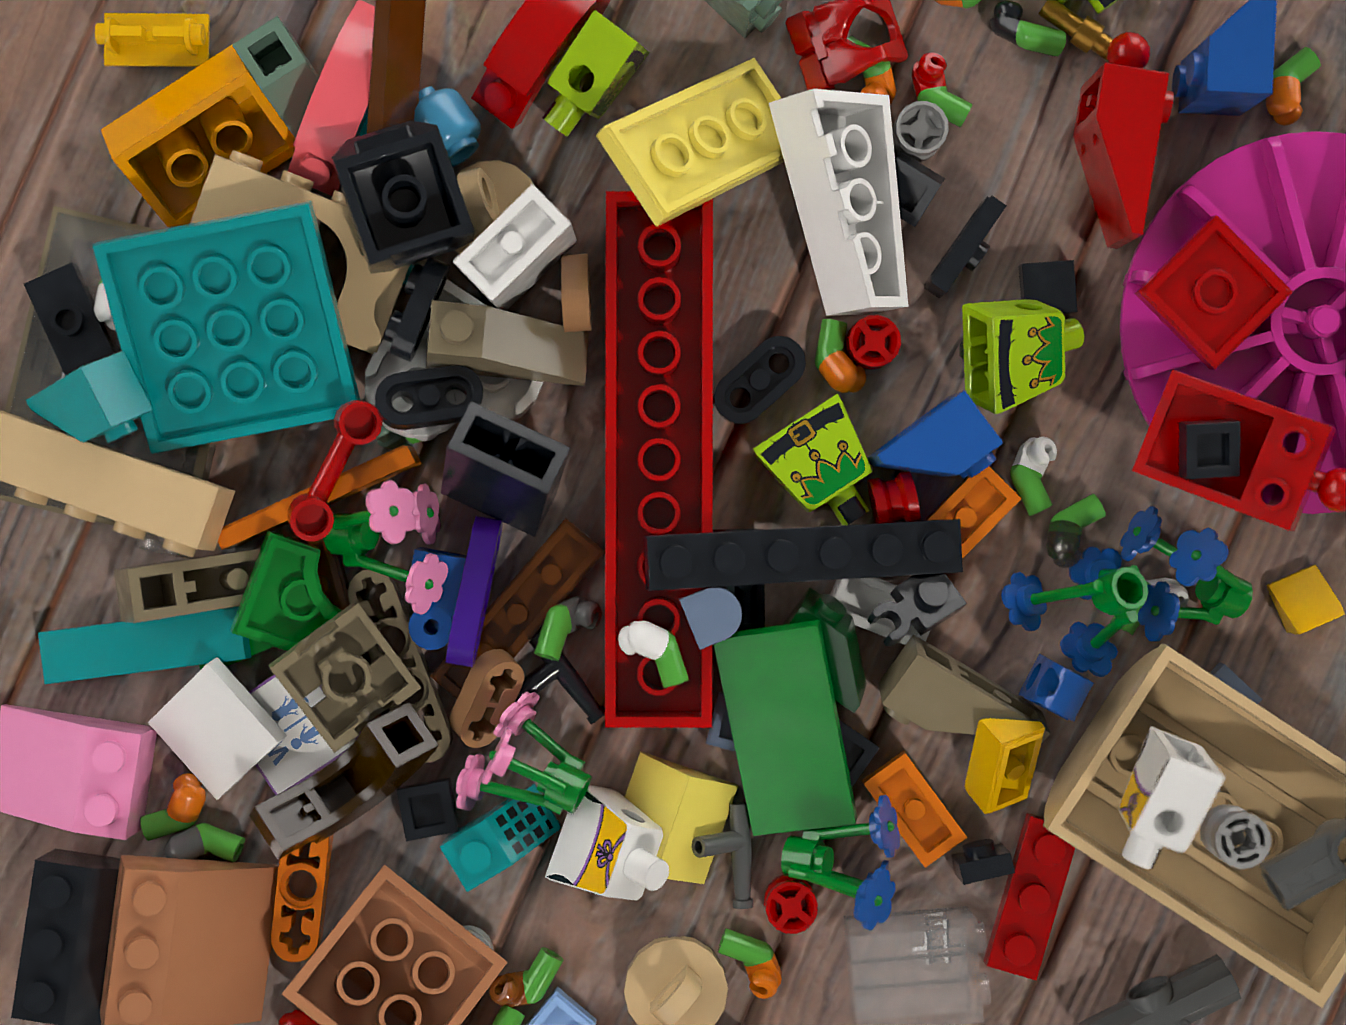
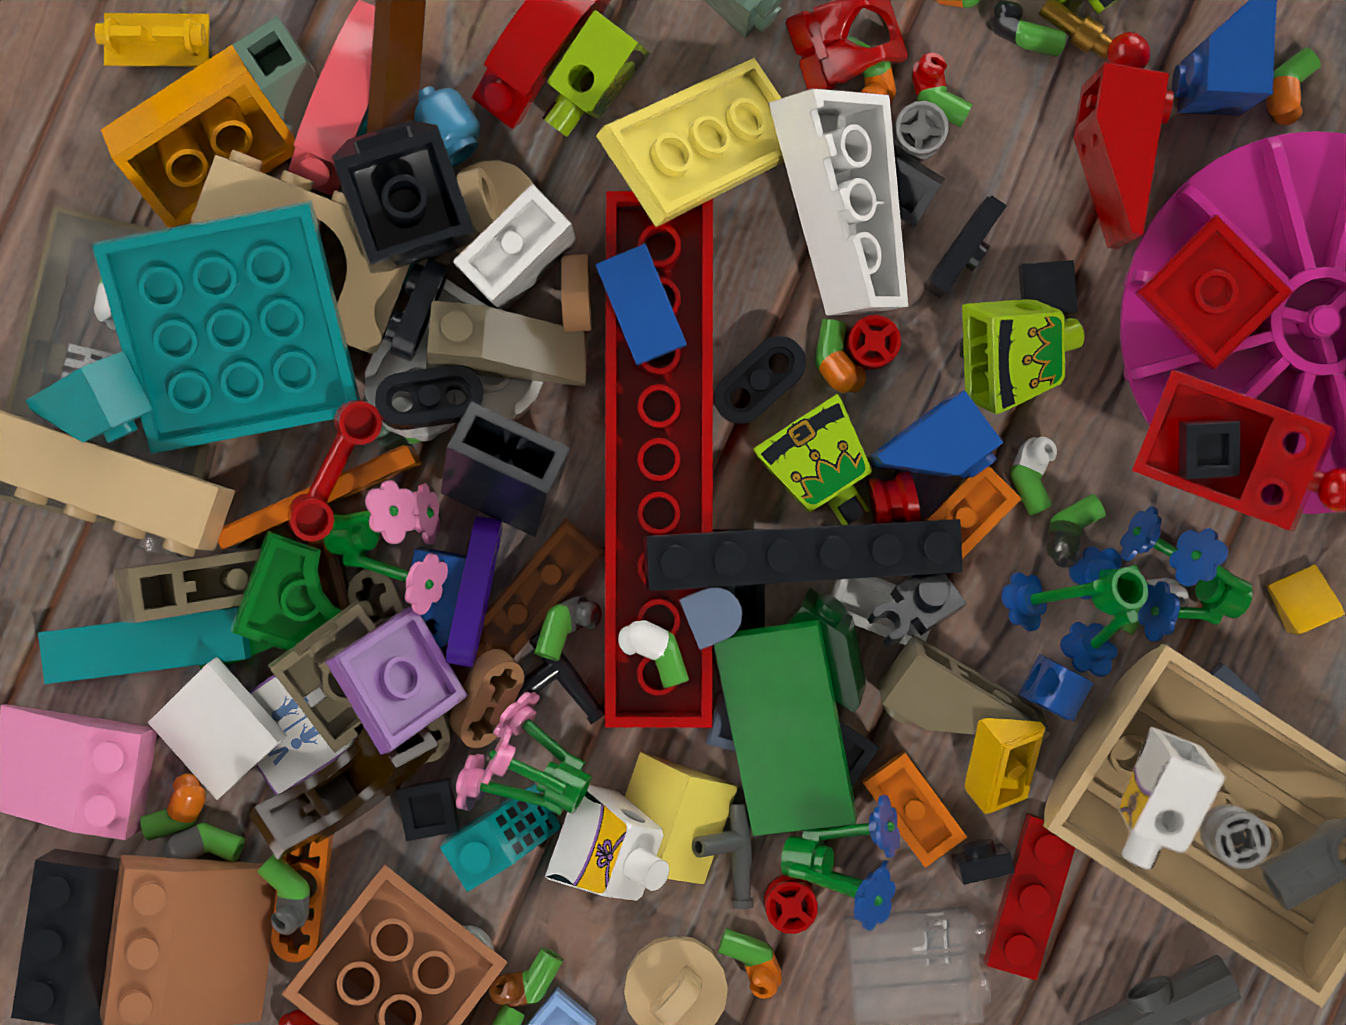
(69, 318): black plate -> none
(292, 895): none -> arm
(396, 679): none -> medium lavender tile
(641, 304): none -> blue tile

